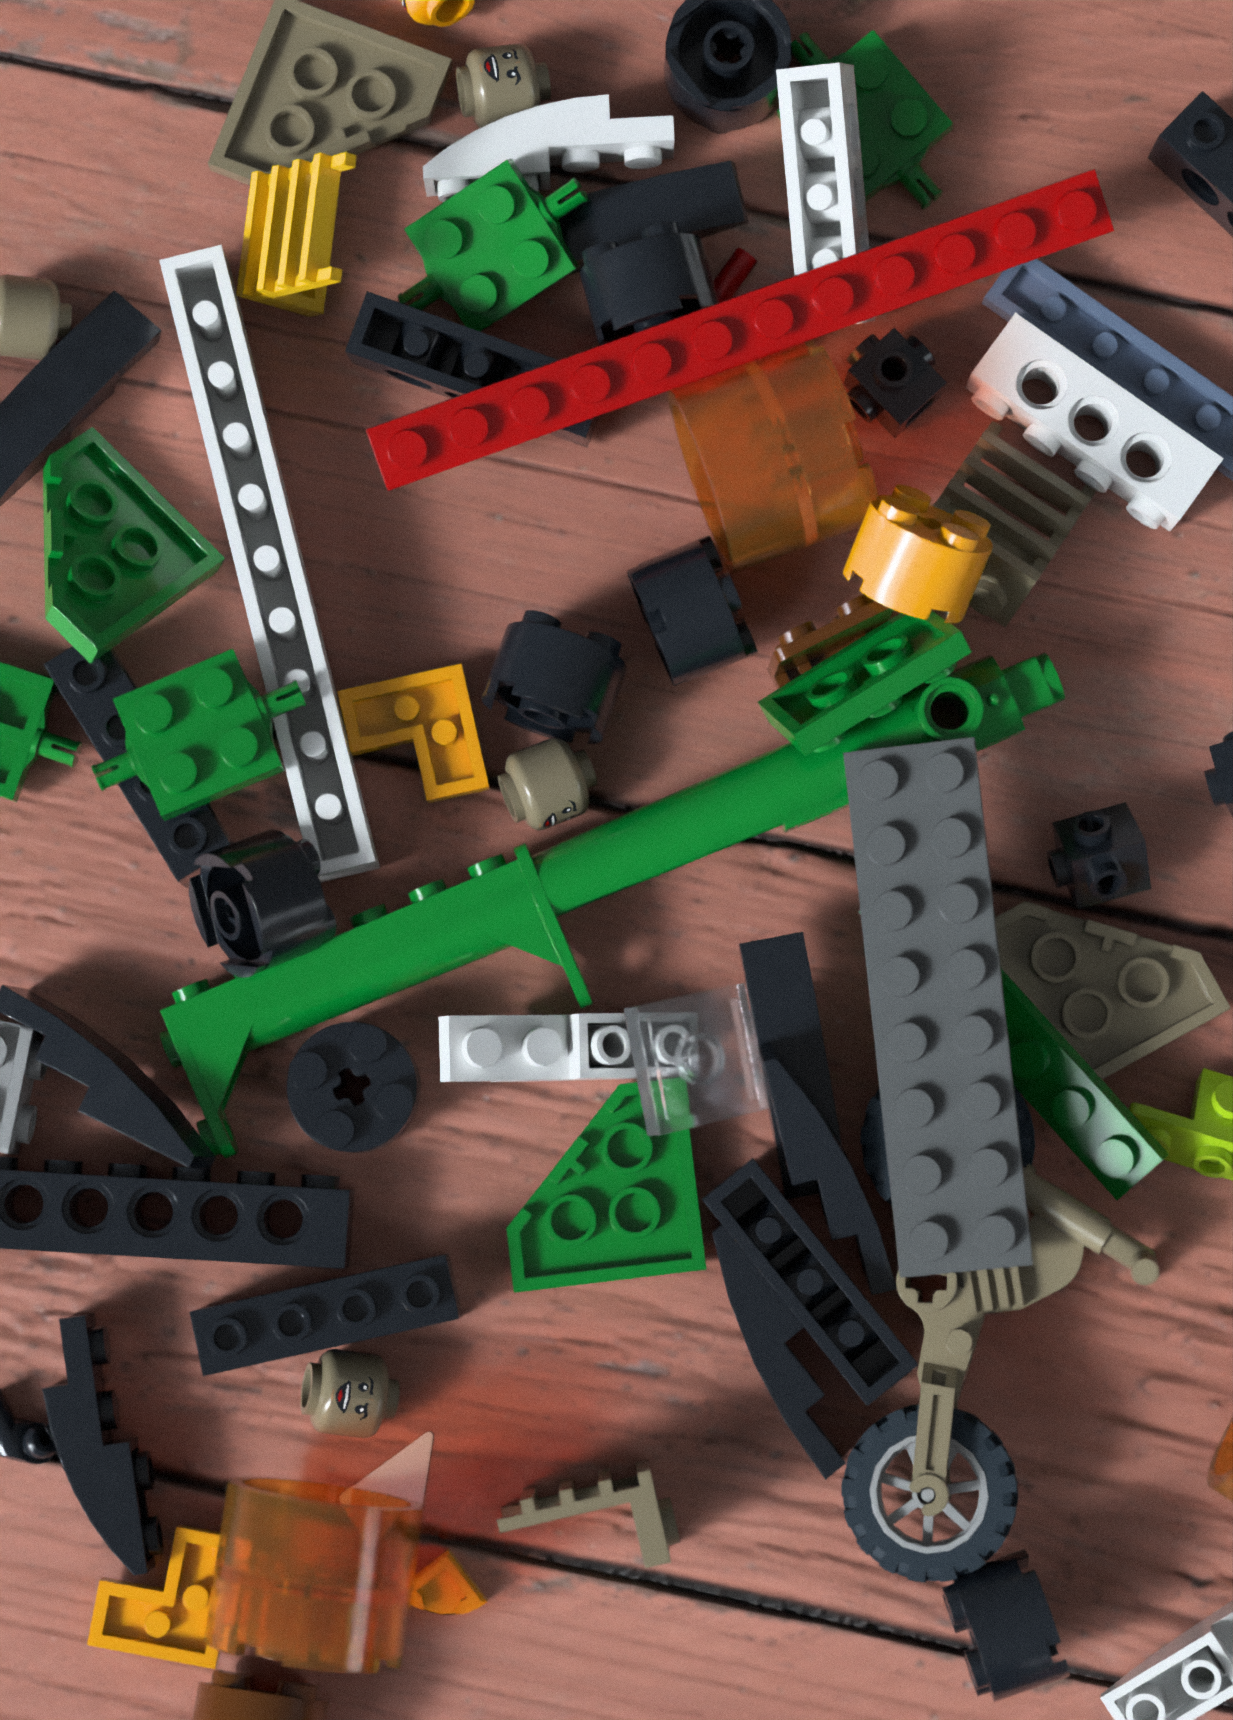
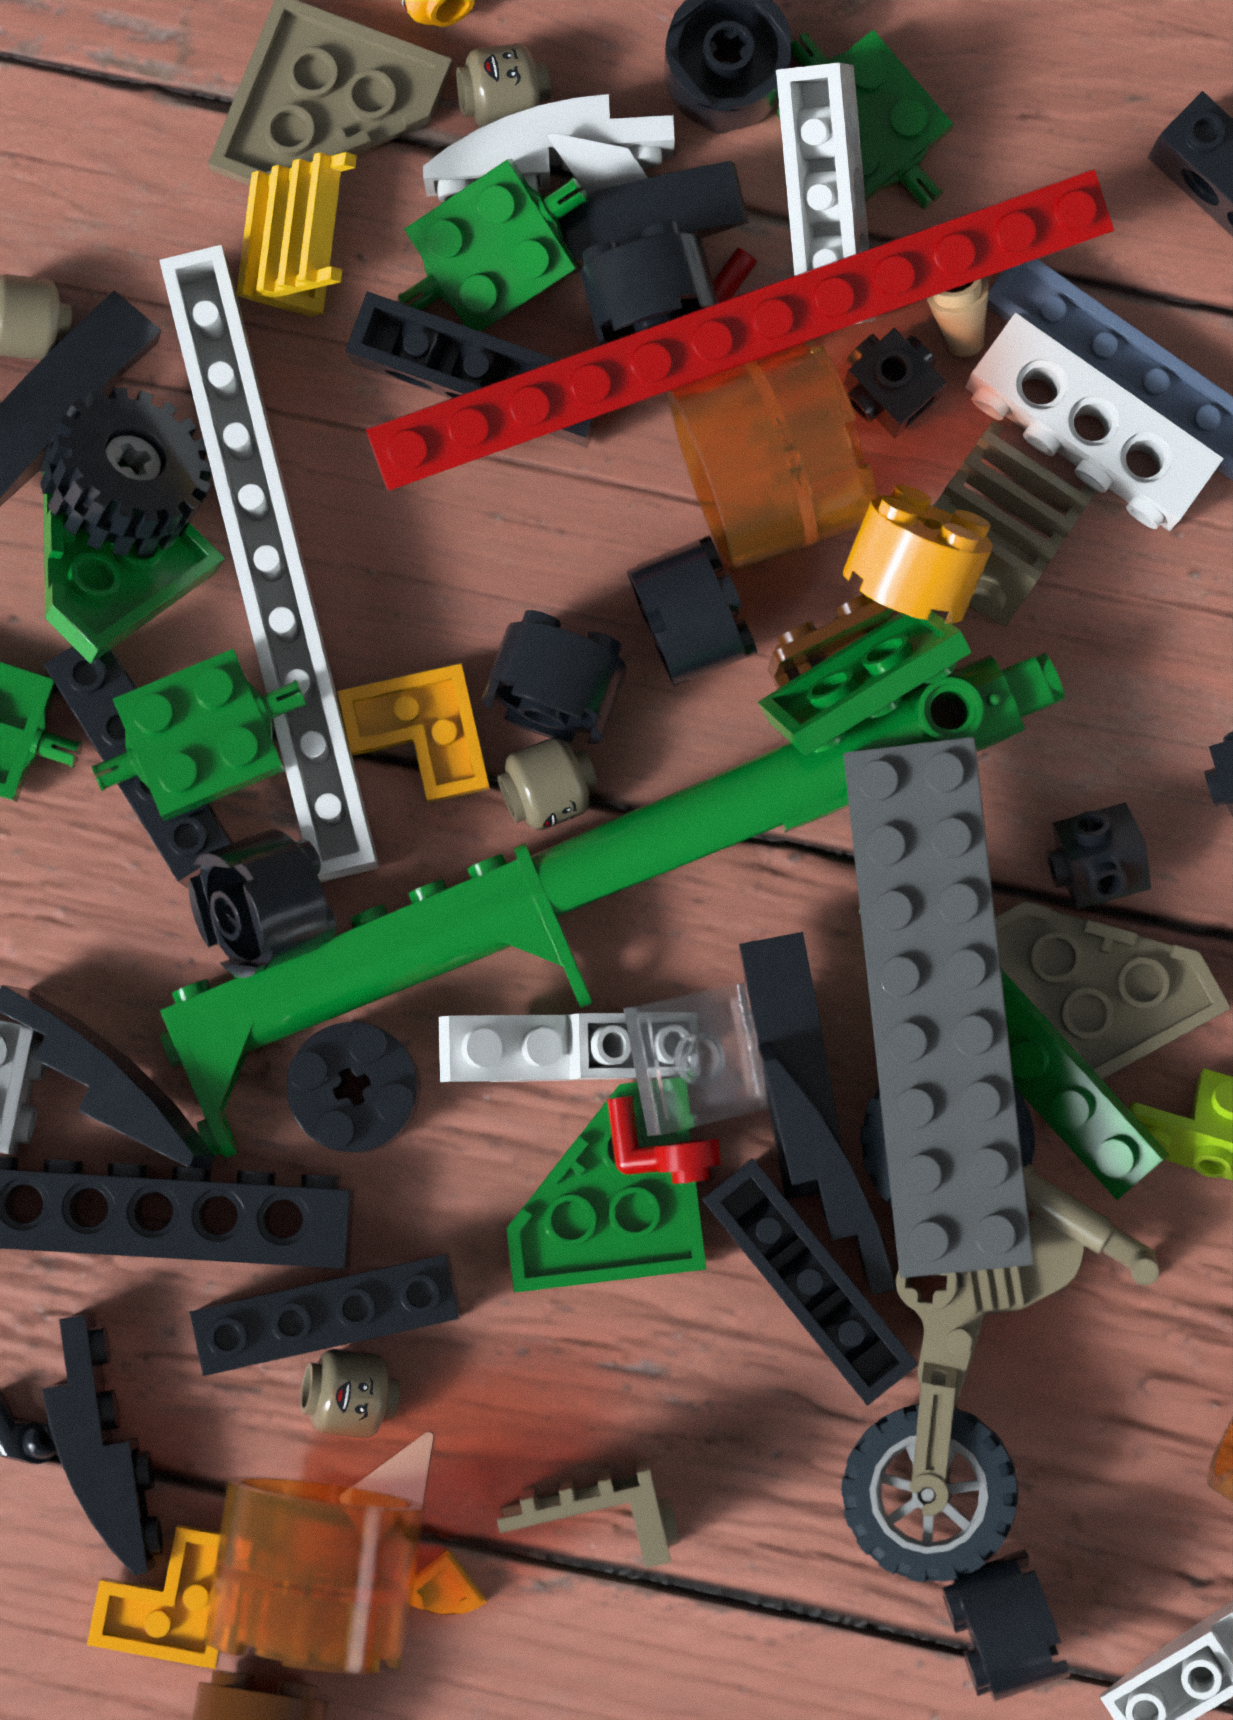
(113, 500): none -> black bush
(597, 163): none -> white sticker
(685, 1160): none -> red plate
(765, 1328): black slope -> none
(962, 316): none -> tan cone

